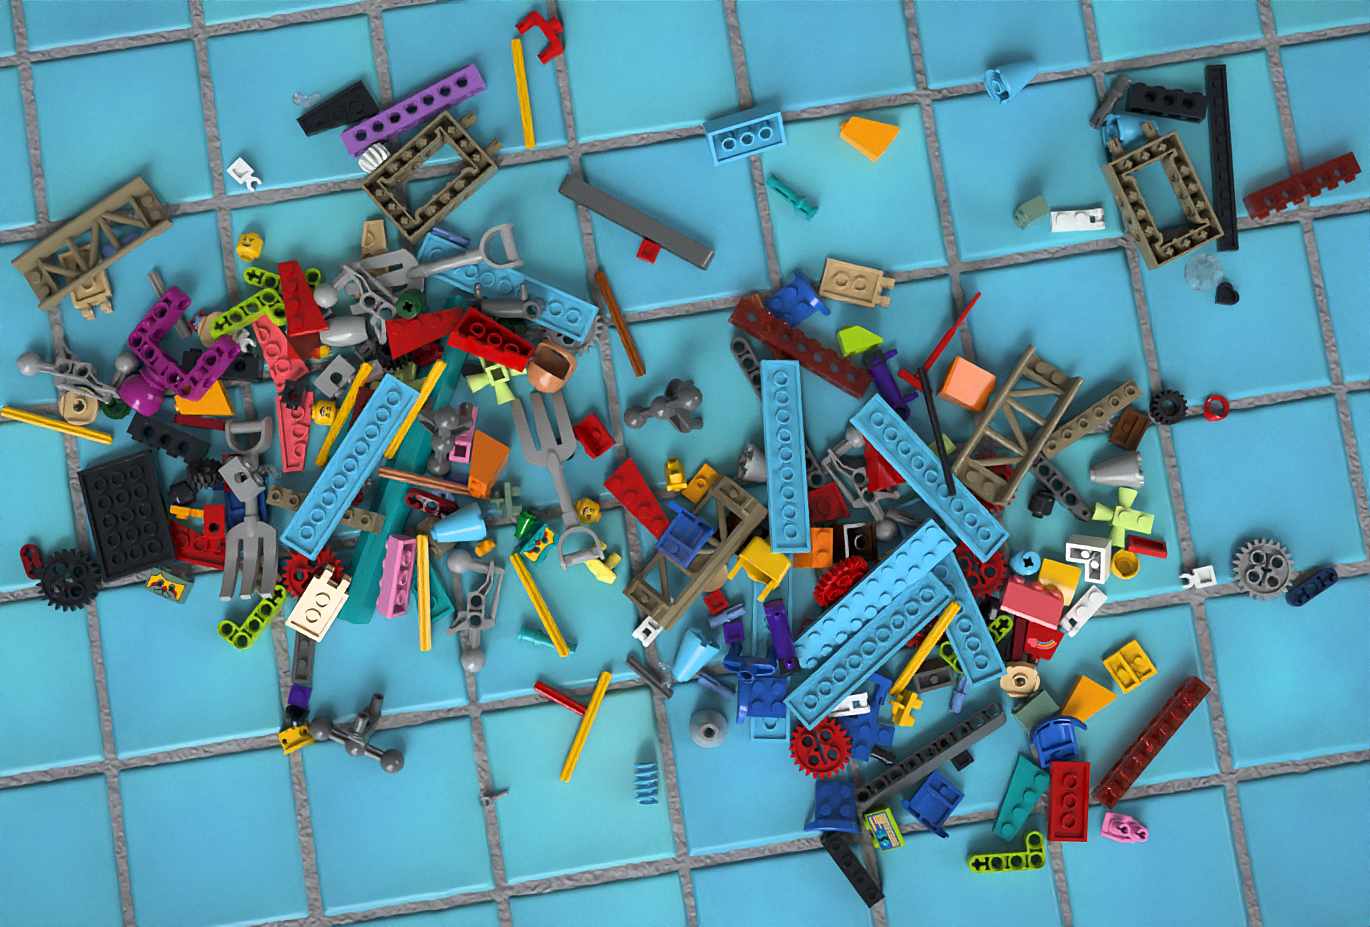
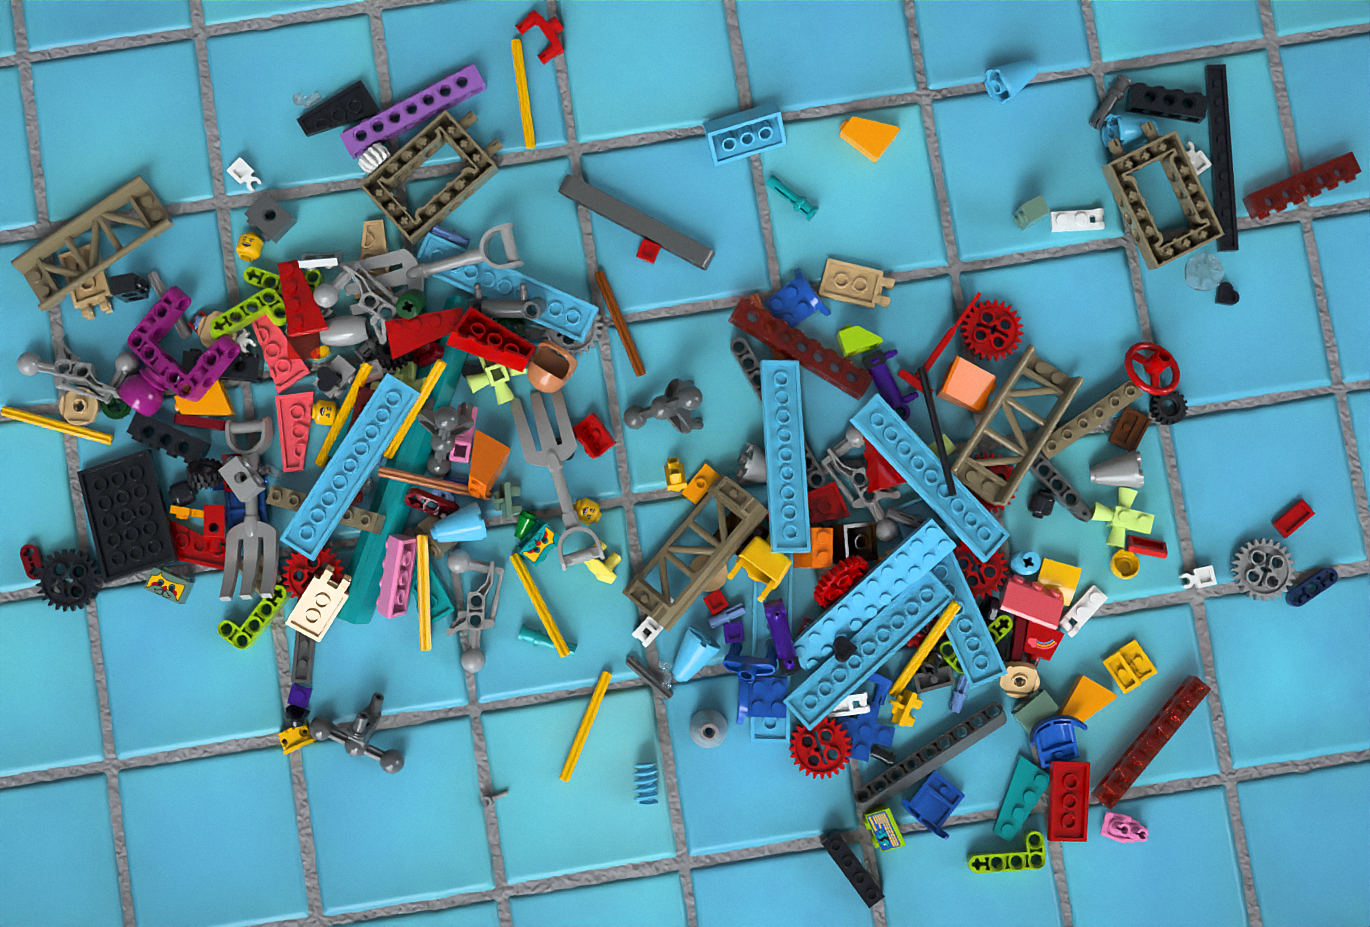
(109, 250): medium blue axle -> none
(129, 287): none -> black brick
(271, 229): none -> dark grey brick
(290, 387): black brick -> none
(327, 260): none -> light grey plate
(327, 379): none -> black tile
(484, 547): light orange plate -> none
(560, 698): red axle -> none
(634, 494): red wedge -> none
(683, 536): blue piece -> none
(716, 686): medium blue axle -> none
(834, 808): blue piece -> none
(844, 649): none -> black tile
(932, 663): none -> black bush
(962, 760): black tile -> none
(986, 346): none -> red gear
(1094, 553): white brick -> none
(1153, 366): none -> red piece
(1198, 160): none -> white plate
(1211, 417): red piece -> none
(1293, 518): none -> red tile

